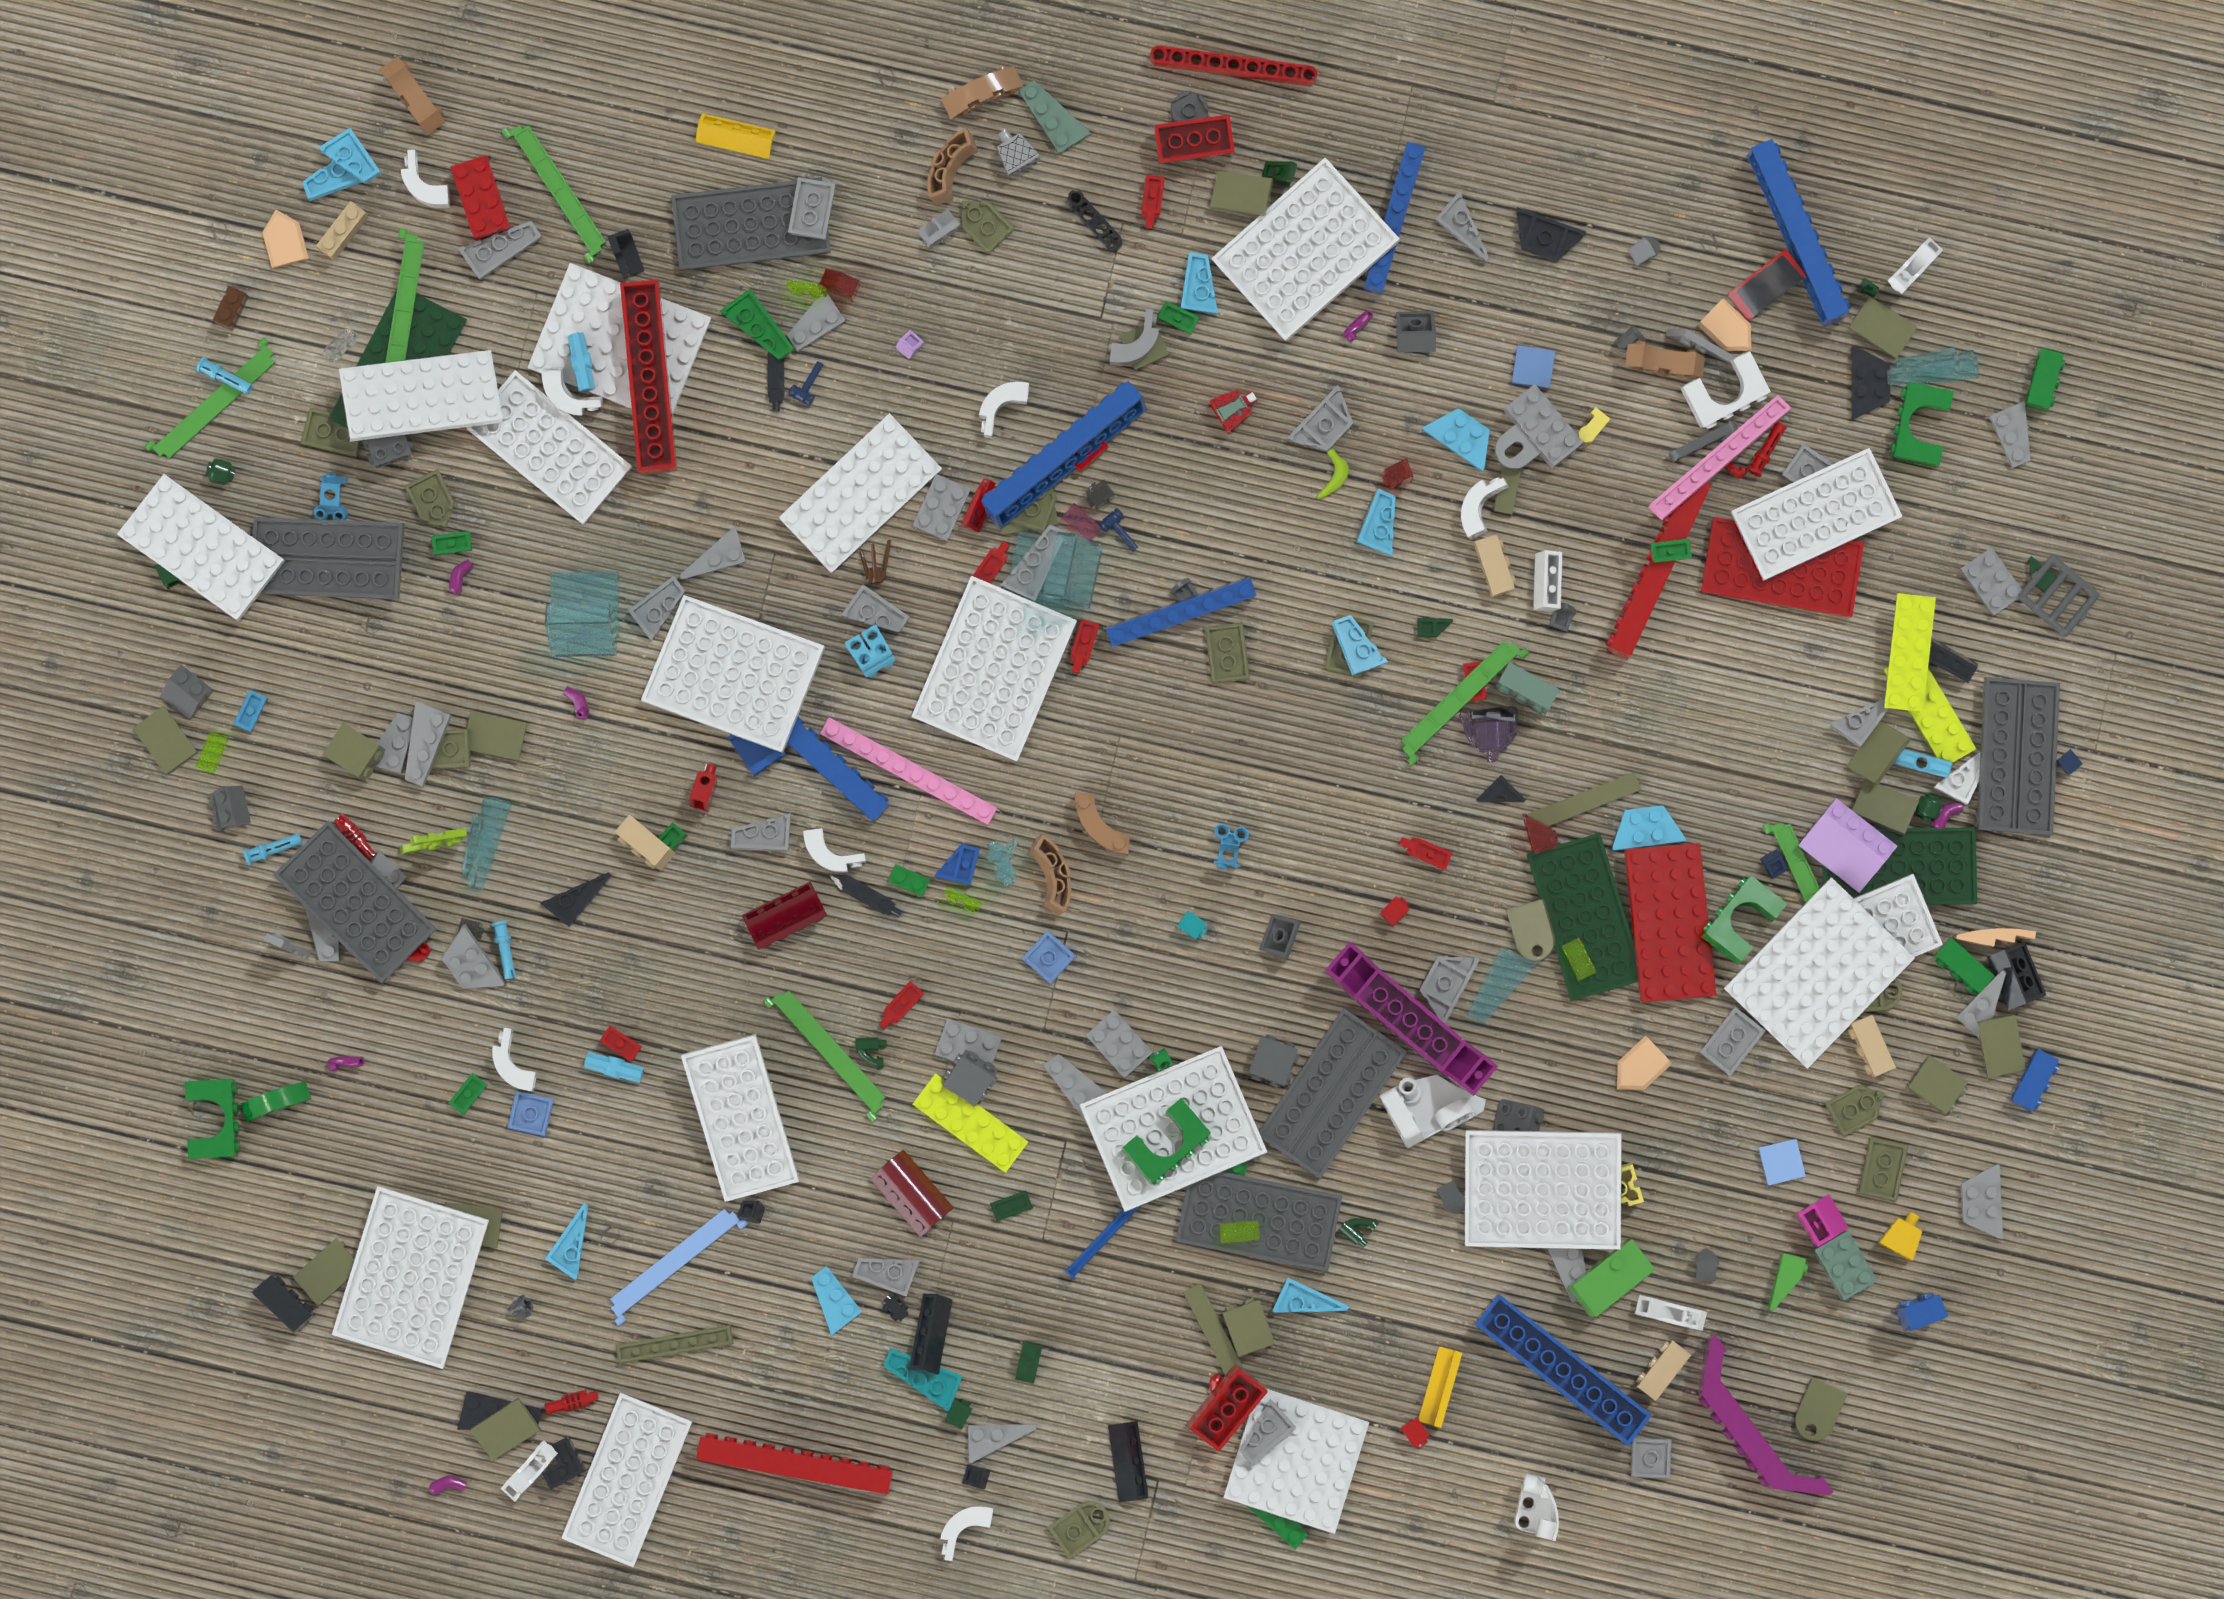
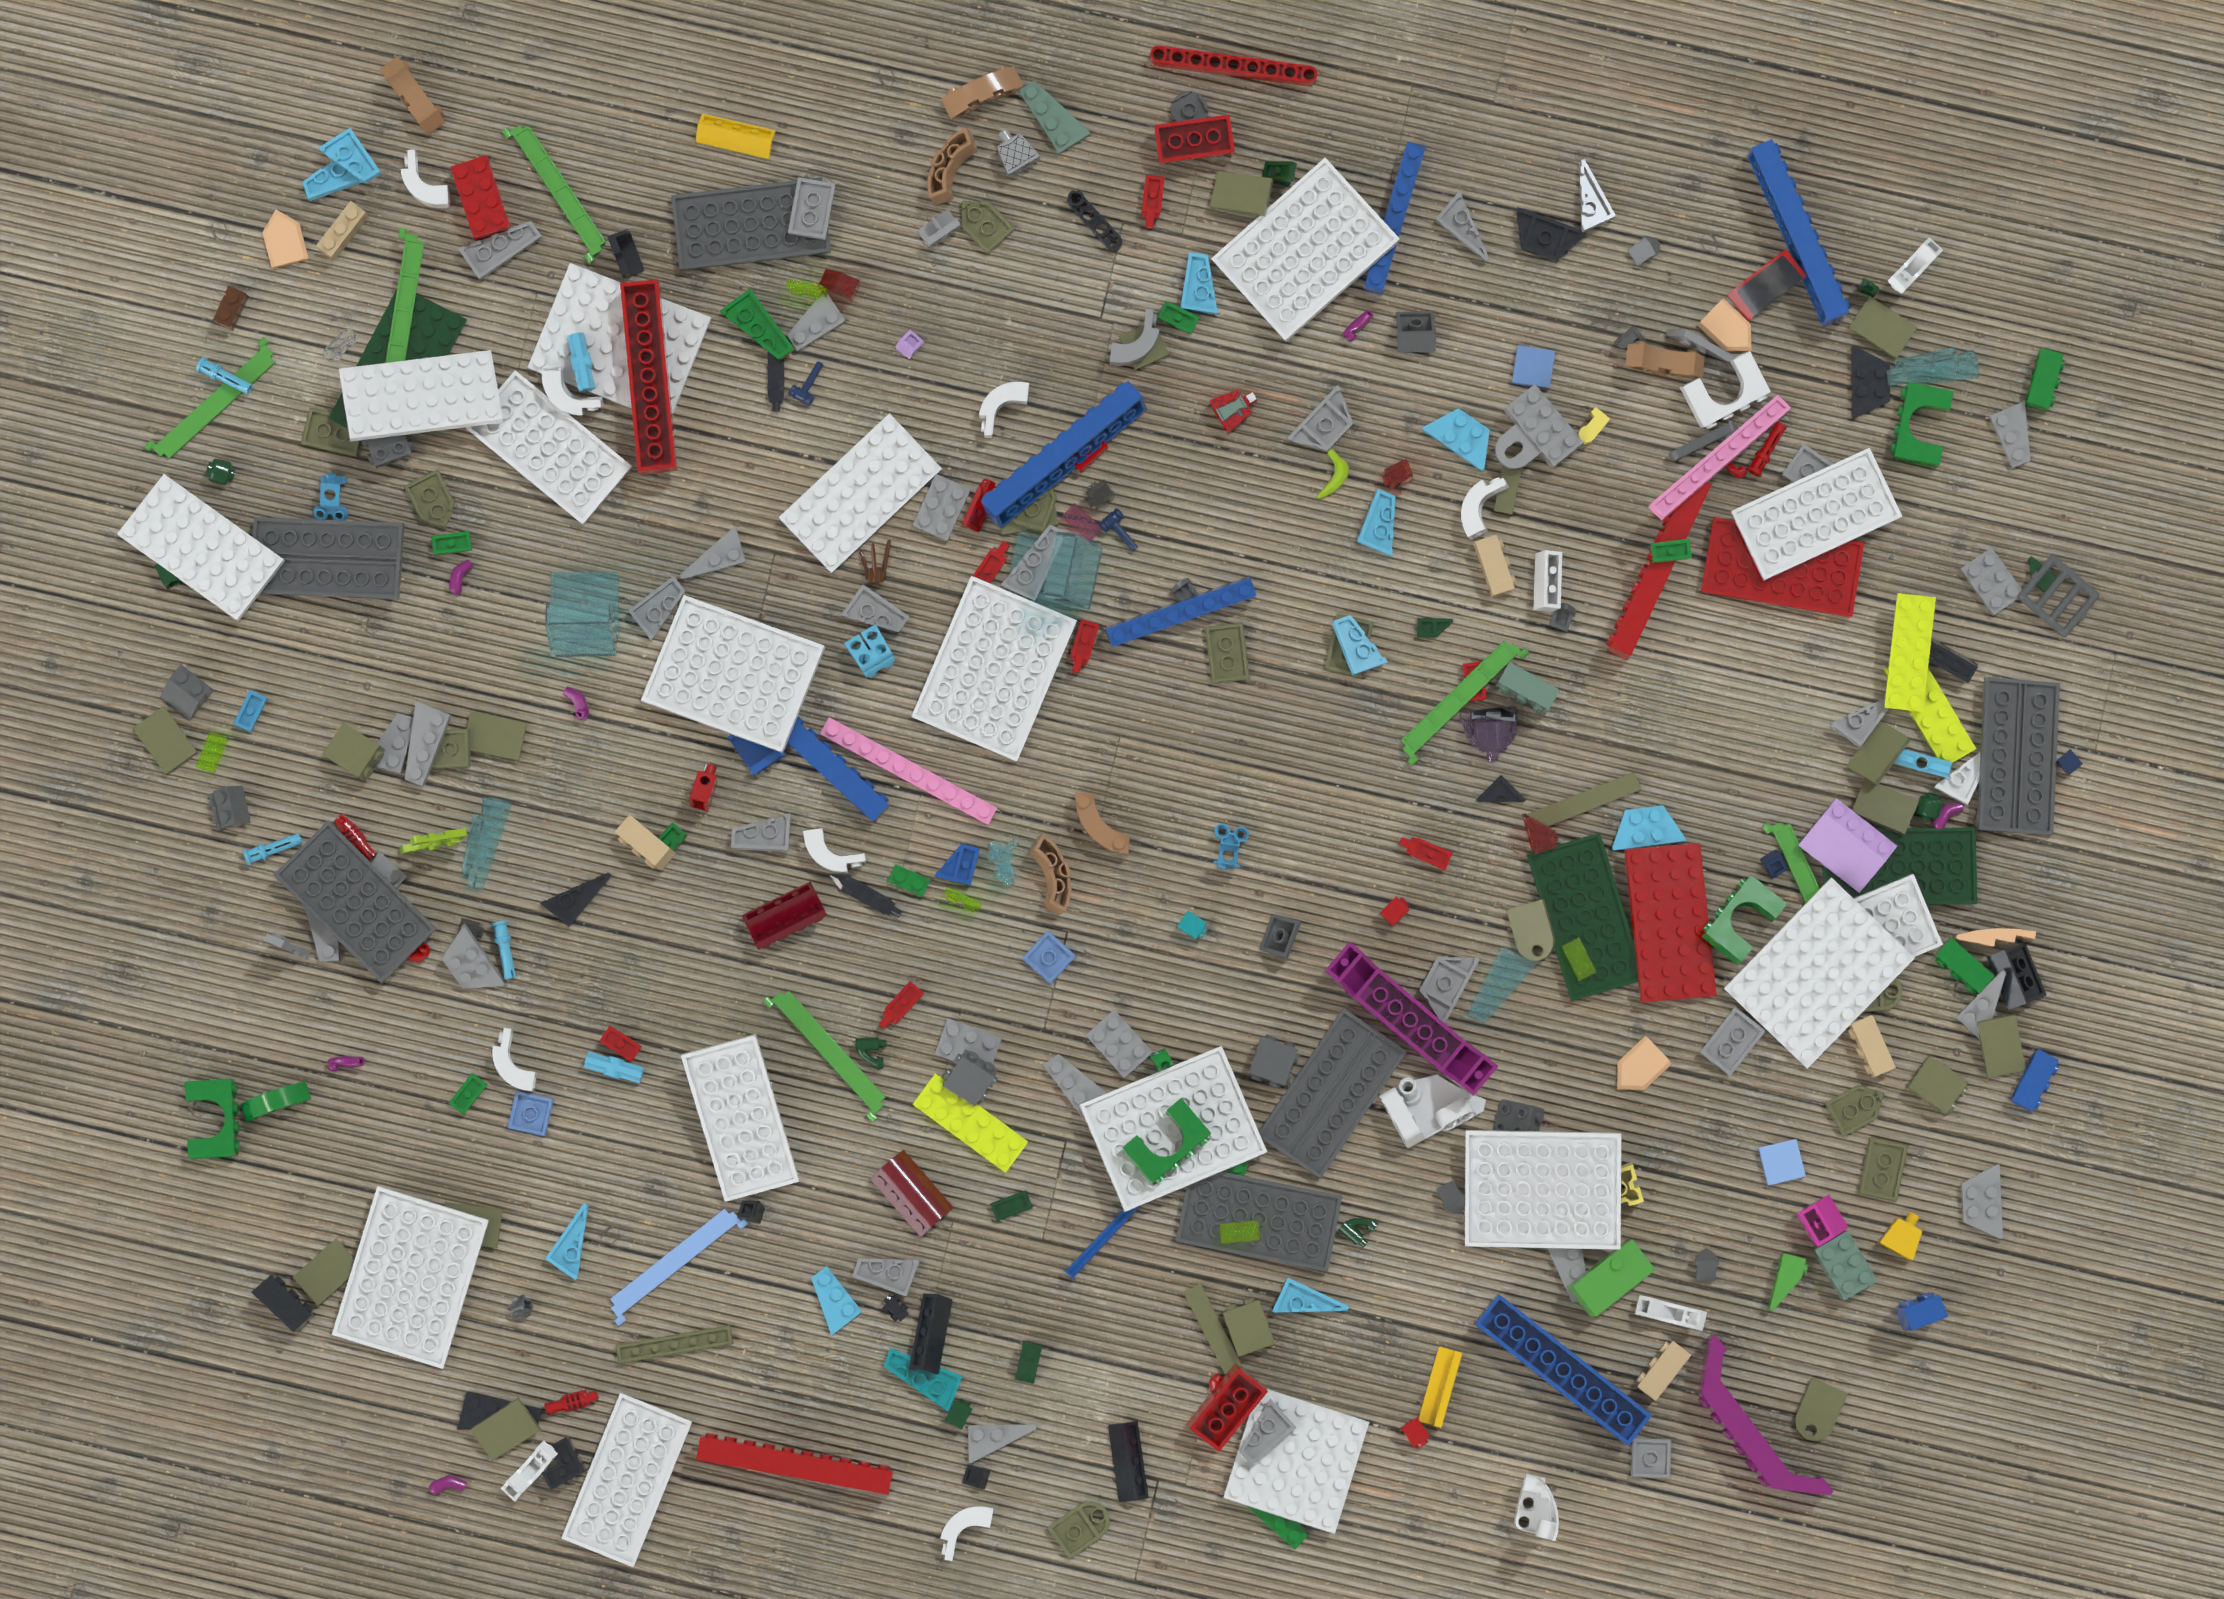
(1594, 205): none -> wing

